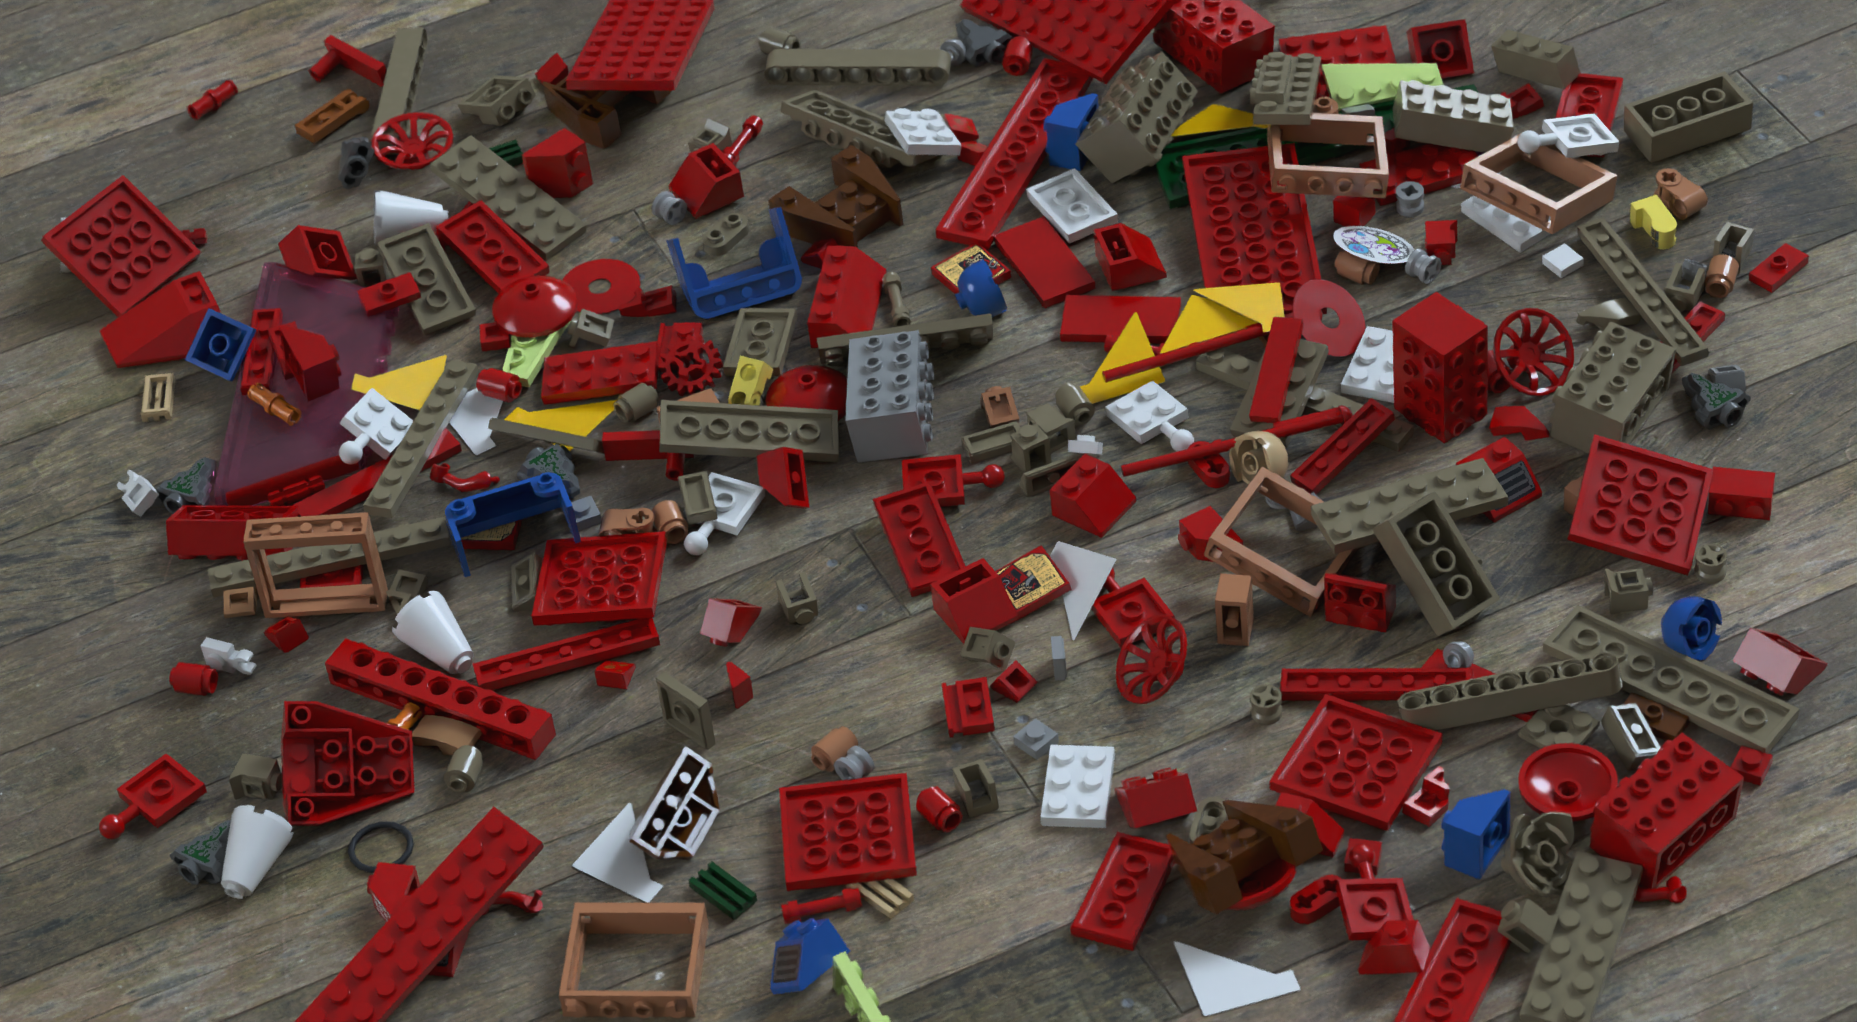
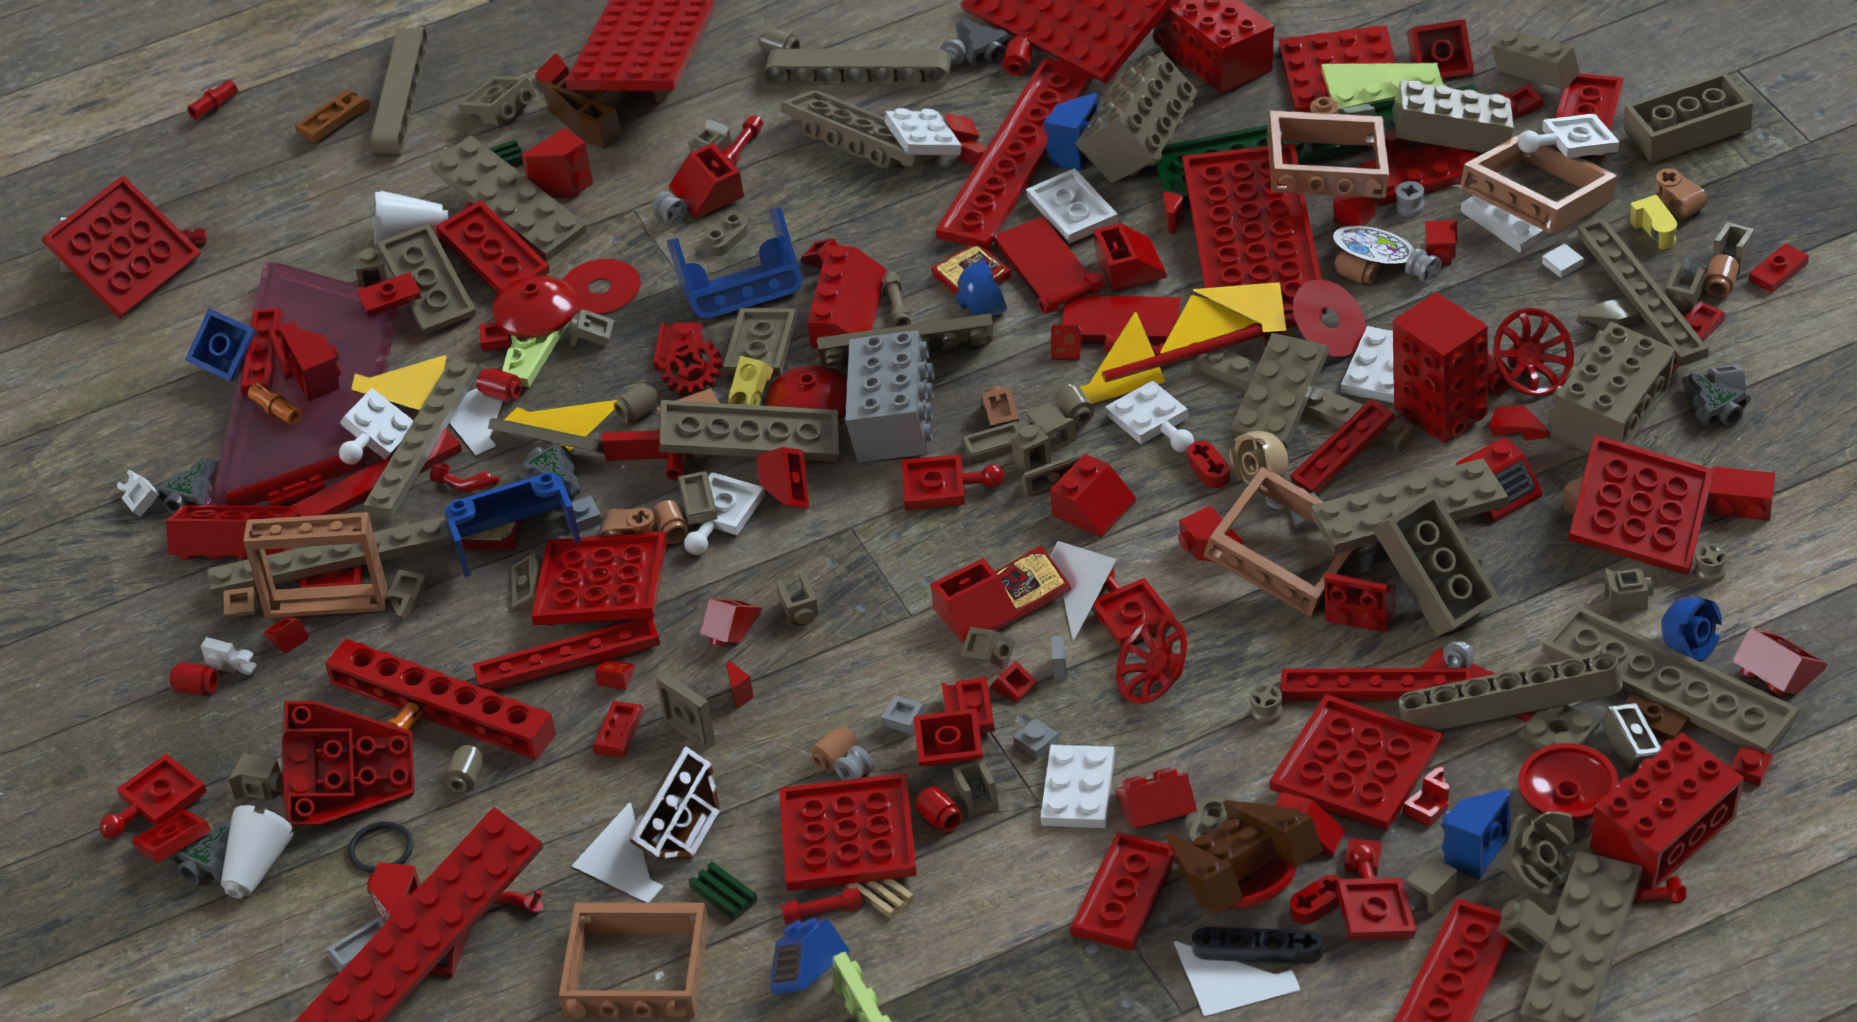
(157, 412): tan tile -> none
(161, 324): red wedge -> none
(171, 835): none -> red tile
(317, 253): red slope -> none
(346, 949): none -> light grey tile
(351, 58): red piece -> none
(354, 161): dark grey rock -> none
(414, 149): red wheel -> none
(434, 632): white cone -> none
(444, 733): medium nougat slope -> none
(599, 372): red plate -> none
(618, 729): none -> red plate
(650, 303): red slope -> none
(848, 212): reddish brown wedge -> none
(900, 714): none -> light grey plate
(918, 536): red tile -> none
(948, 737): none -> red slope
(1050, 302): none -> red bar
(1066, 342): none -> red slope
(1085, 445): white plate -> none
(1173, 210): none -> red slope
(1216, 119): yellow sticker -> none
(1234, 609): nougat brick -> none
(1256, 950): none -> black beam
(1276, 370): red tile -> none
(1281, 429): red bar -> none
(1285, 89): dark tan plate -> none
(1395, 949): red slope -> none
(1436, 881): none -> dark tan panel

